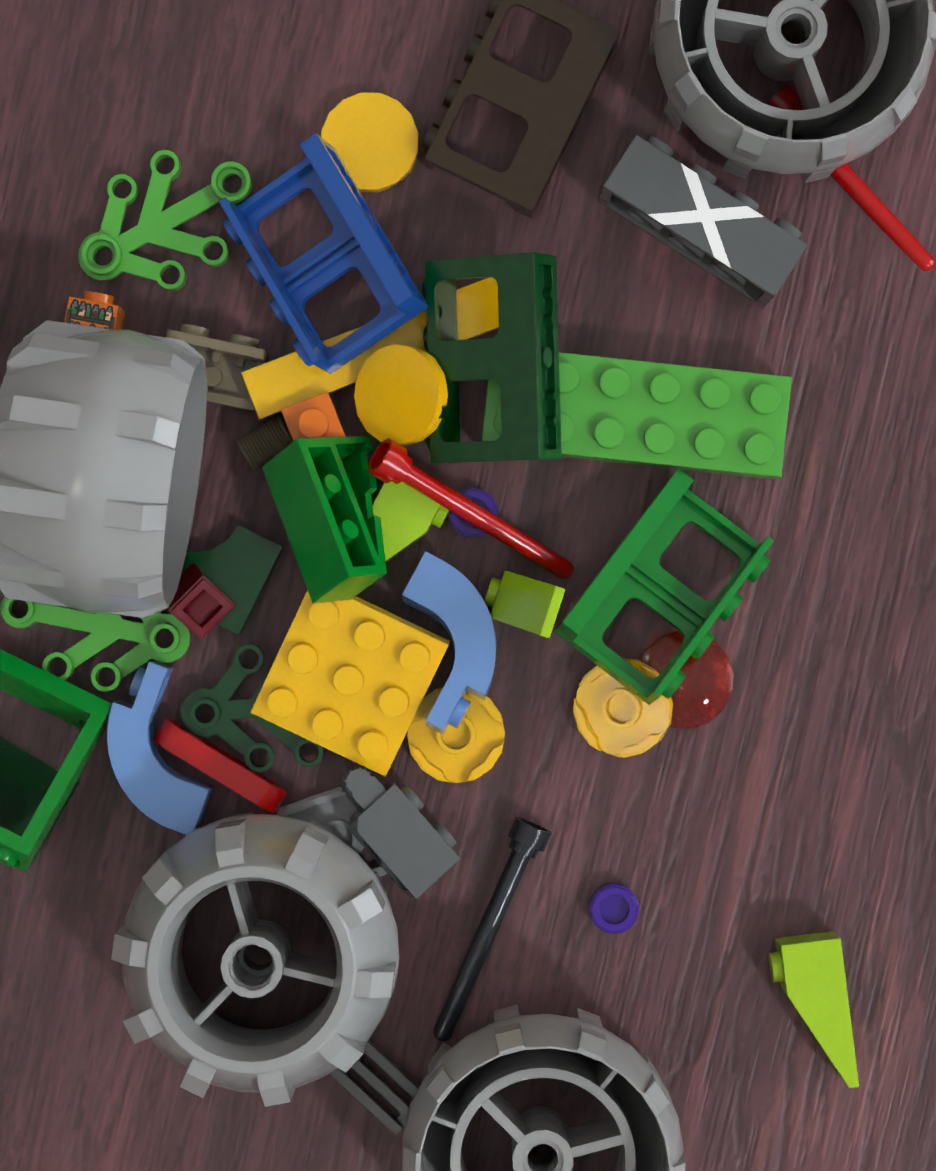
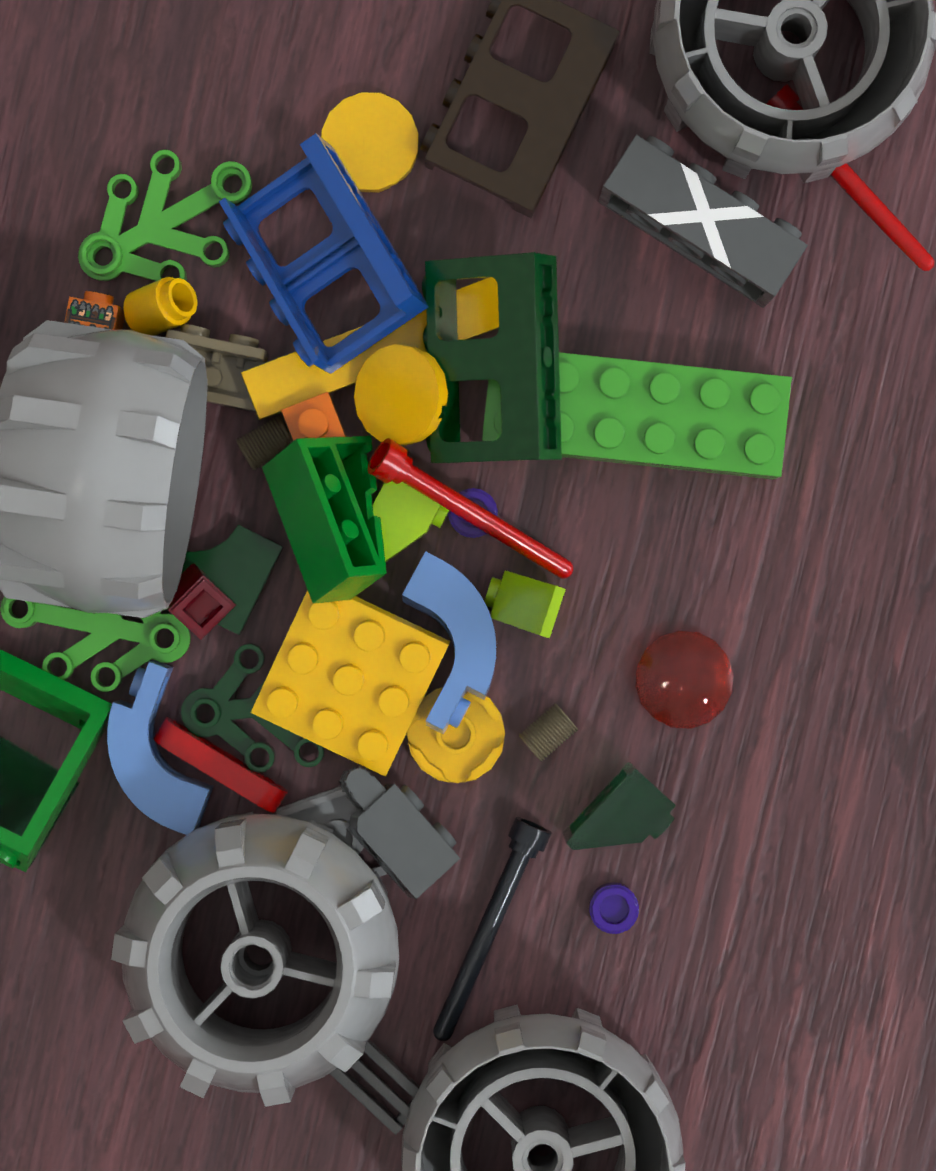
(160, 306): none -> yellow brick
(548, 738): none -> dark tan piece
(615, 717): yellow tile -> none
(621, 813): none -> clear green slope
(637, 574): green window -> none
(816, 985): lime slope -> none

